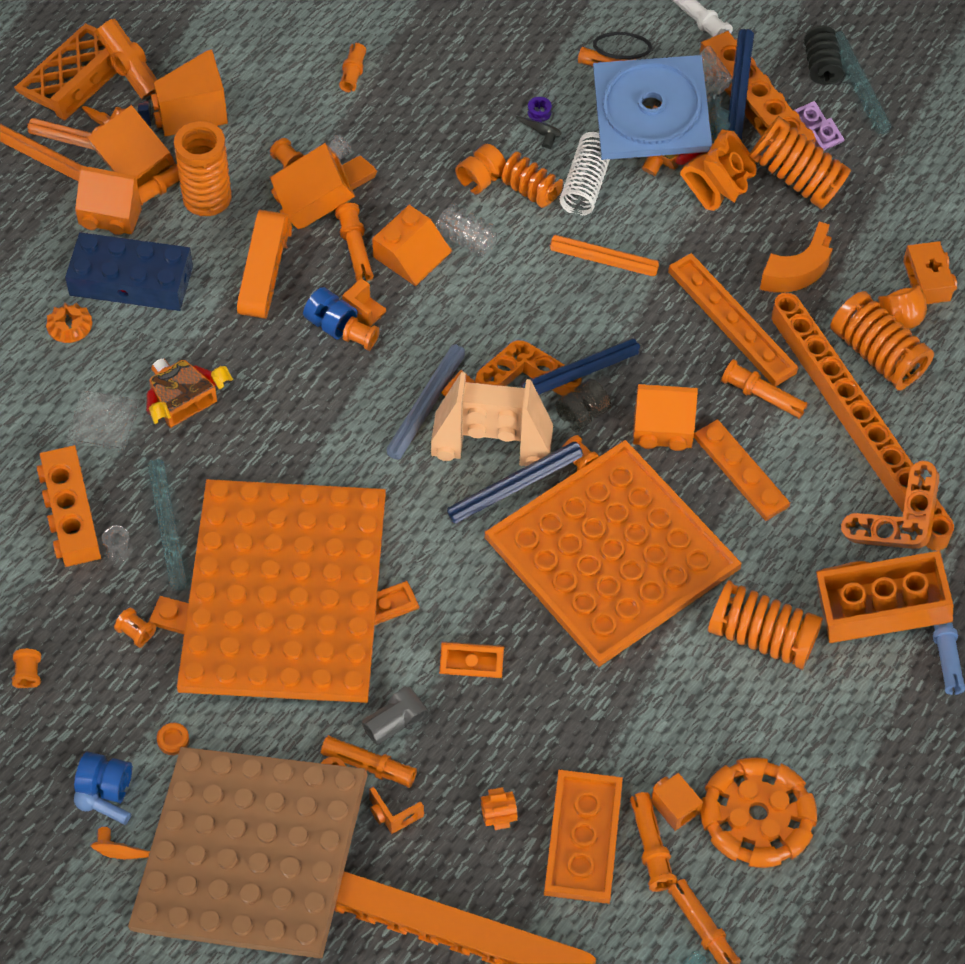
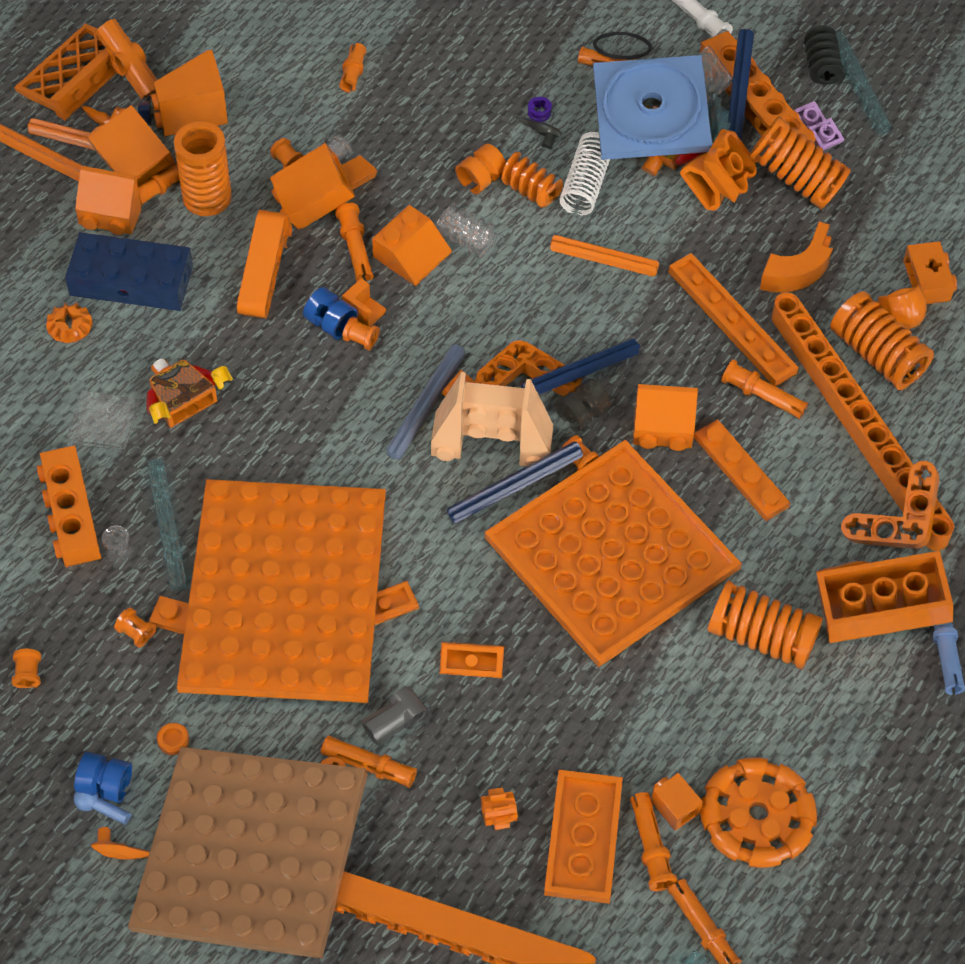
(396, 822): orange bracket -> none

